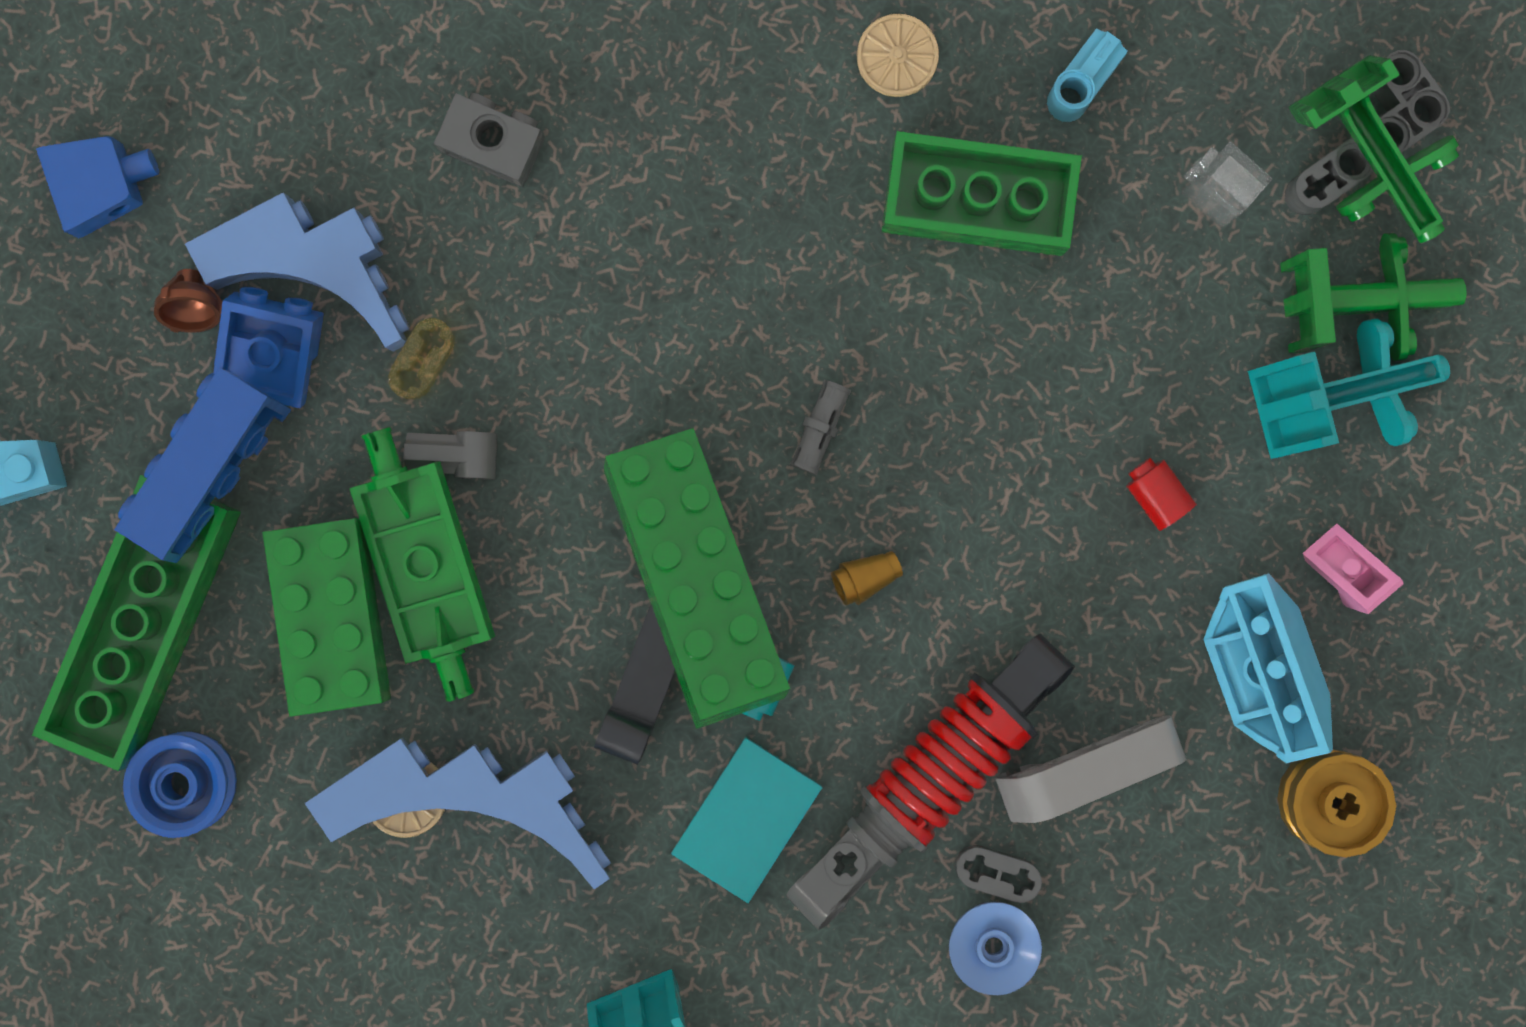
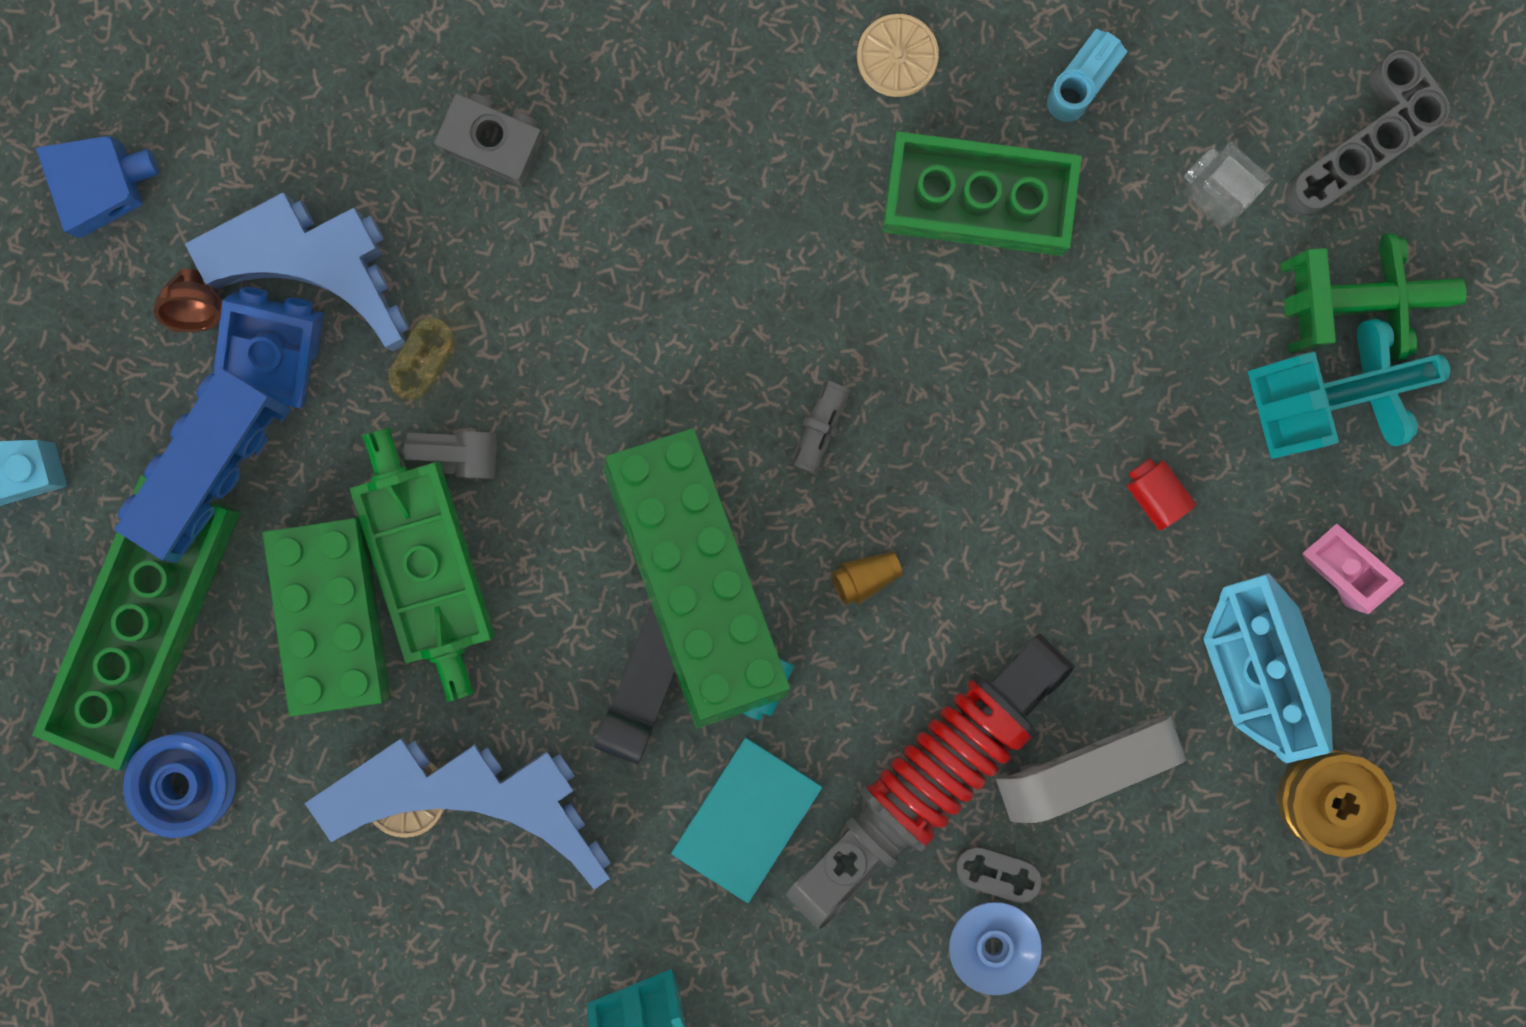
(1349, 99): green piece -> none

